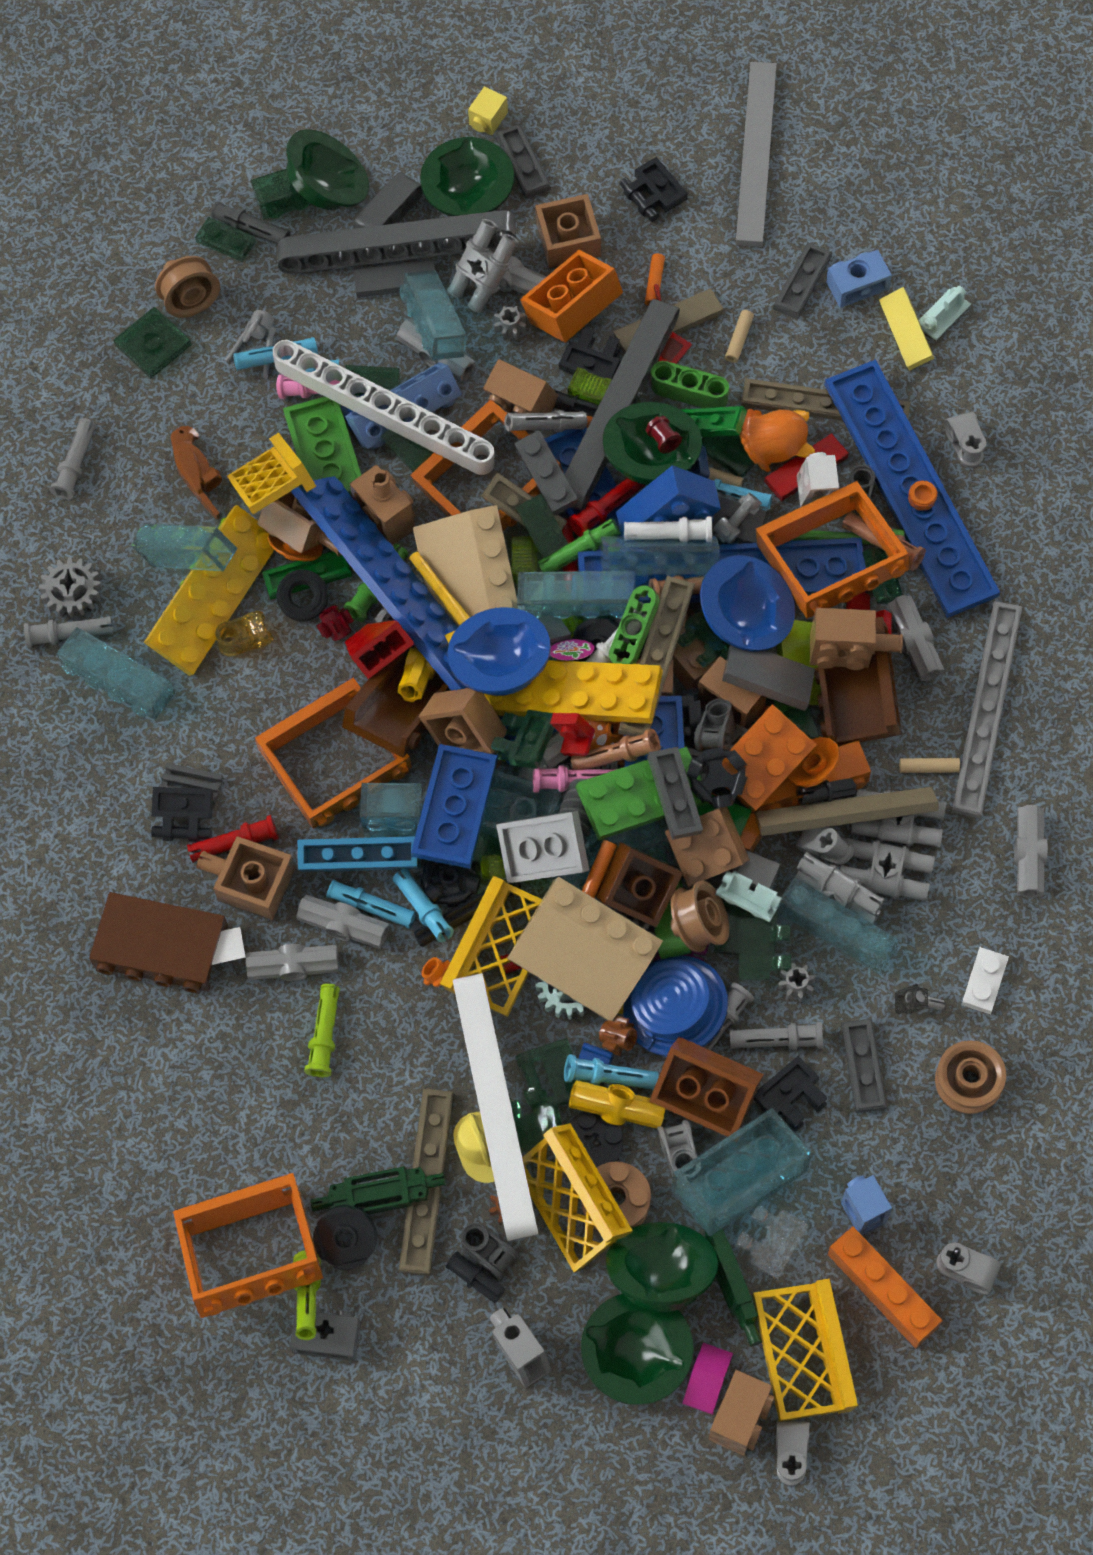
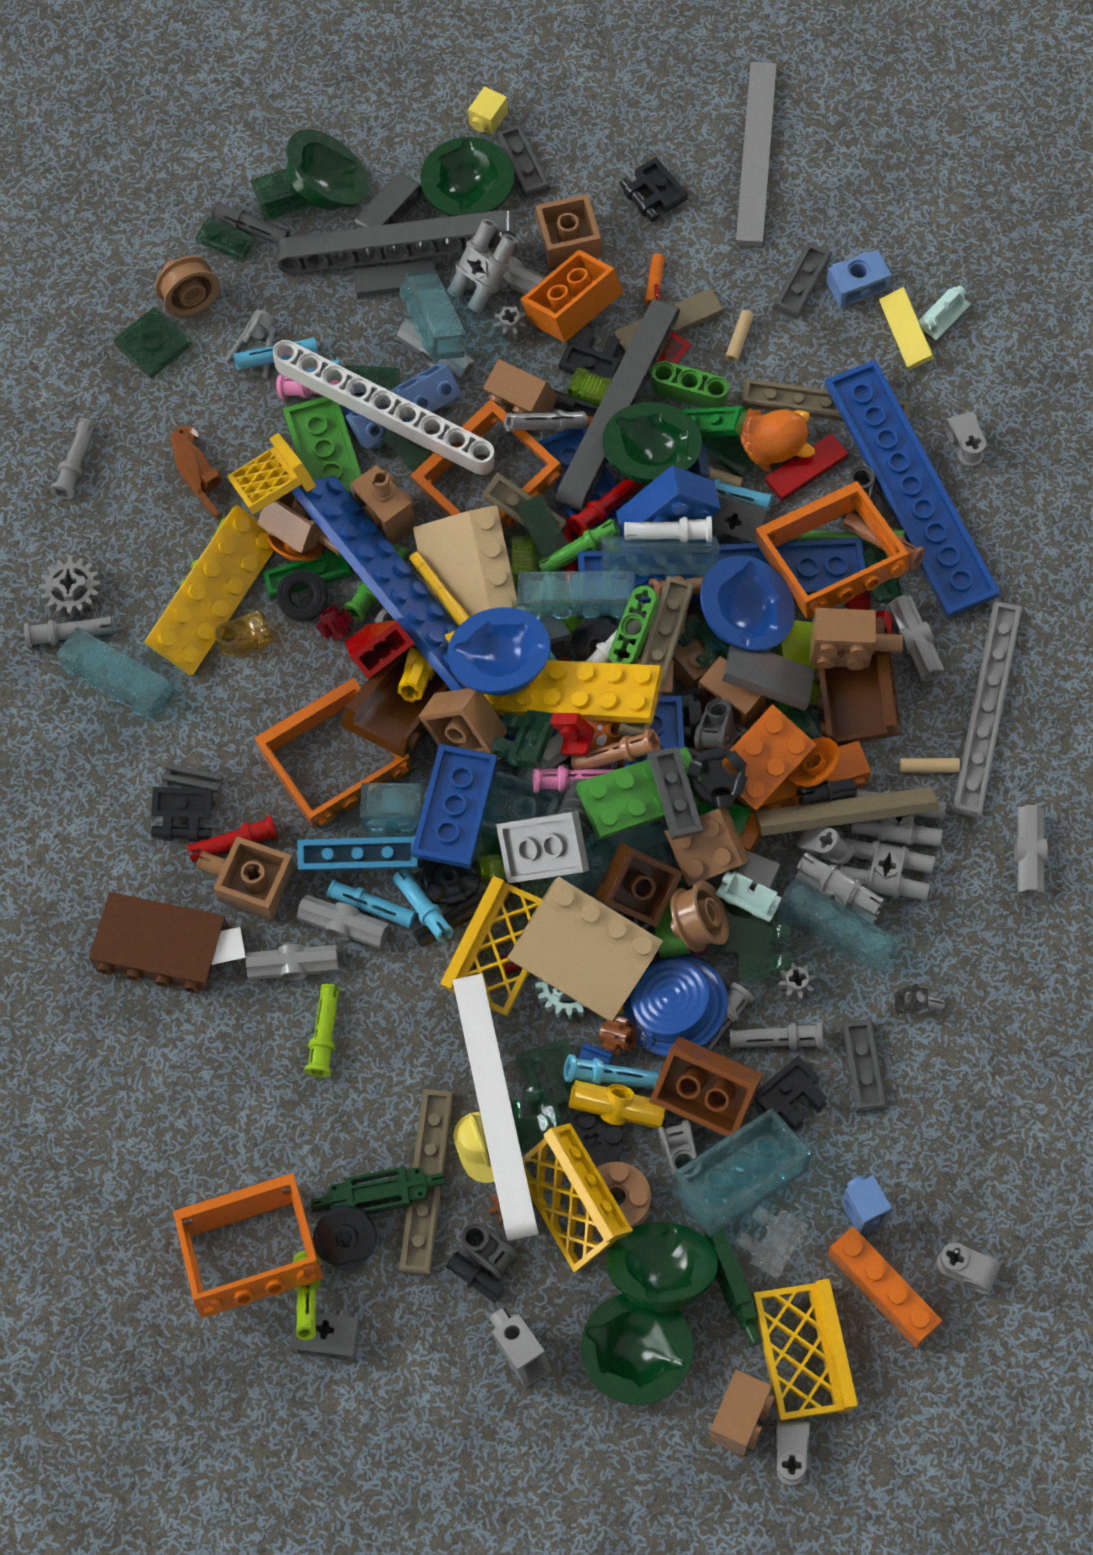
(184, 547): clear light blue brick -> none
(434, 971): orange plate -> none
(546, 472): dark grey plate -> none
(571, 649): sticker -> none
(599, 868): orange piece -> none
(663, 434): dark red bush -> none
(707, 1378): dark pink slope -> none
(727, 529): light grey bar -> none
(817, 477): white brick -> none
(922, 495): orange tile -> none
(967, 1096): medium nougat wheel -> none
(985, 980): white plate -> none

